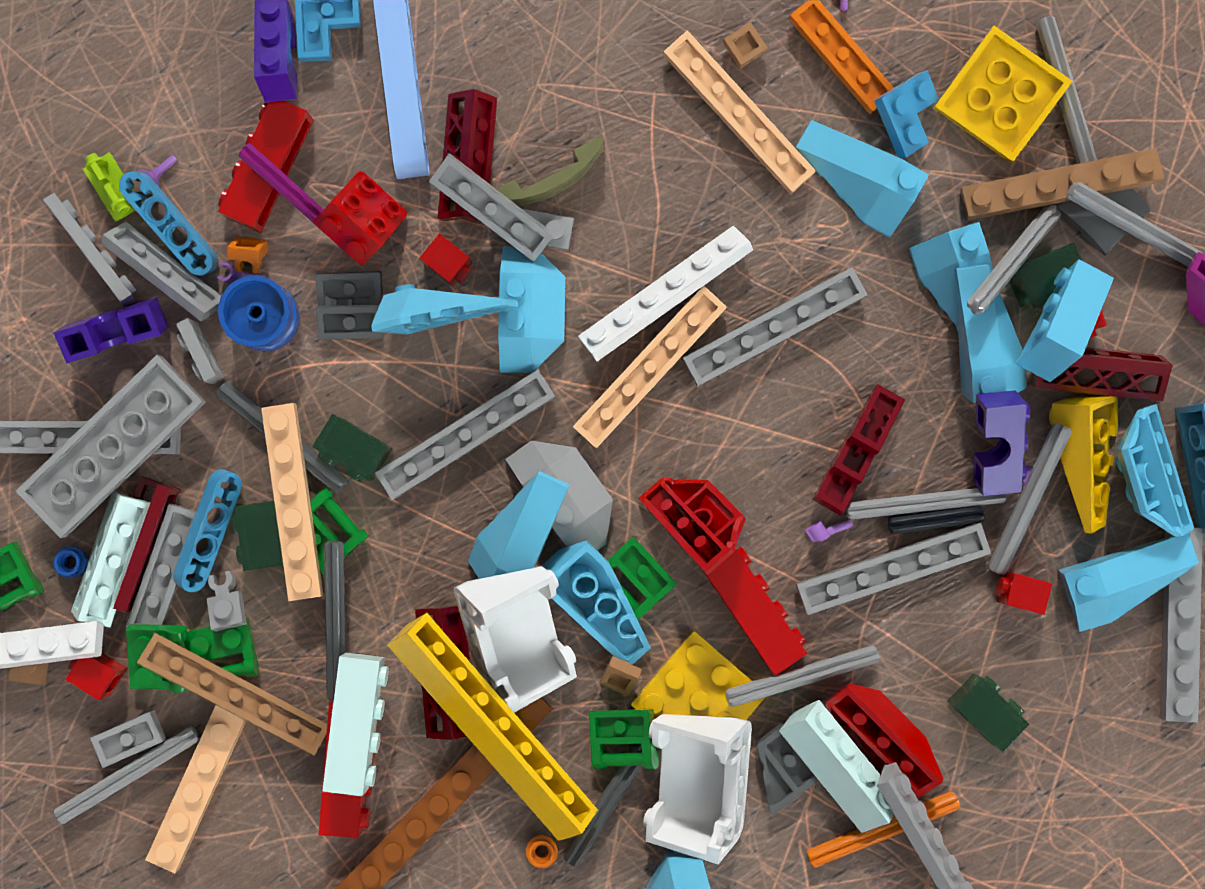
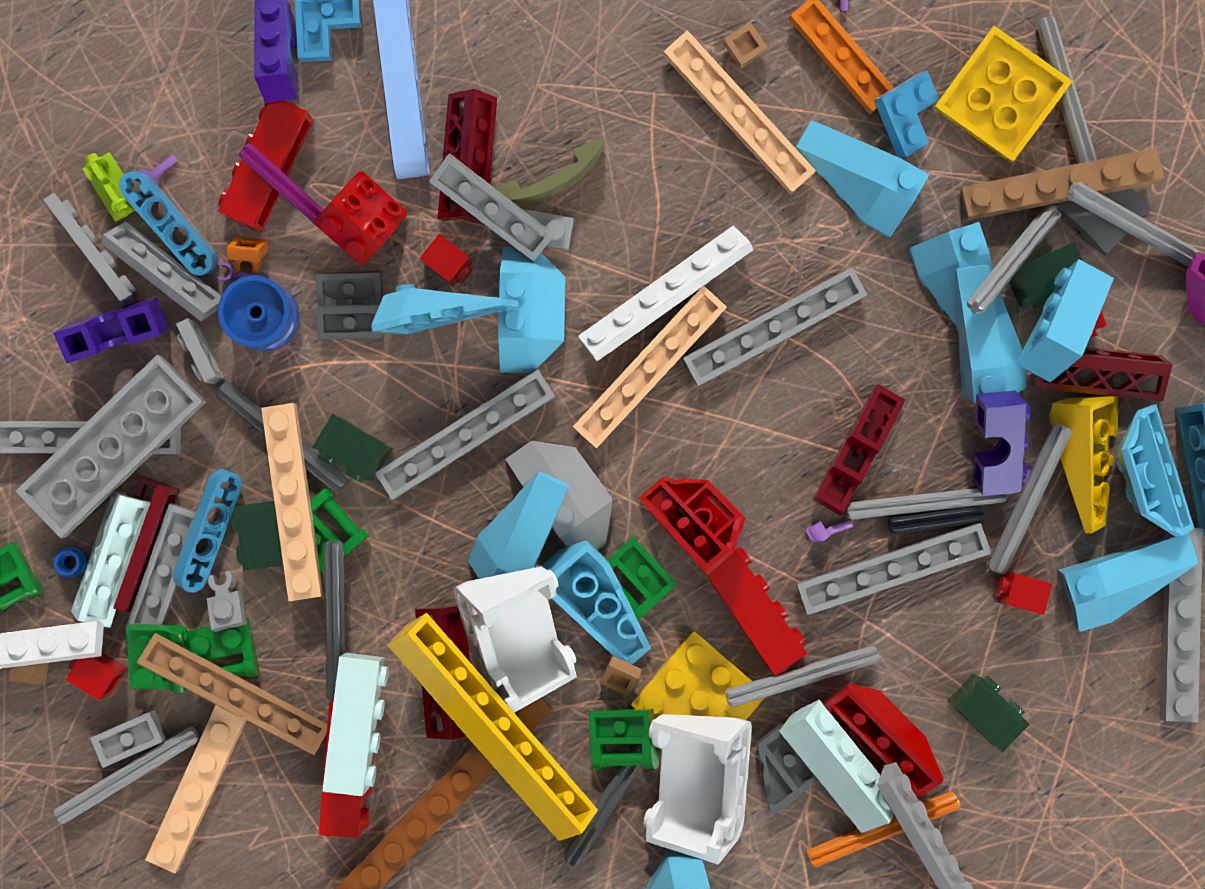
(541, 861): orange plate -> none

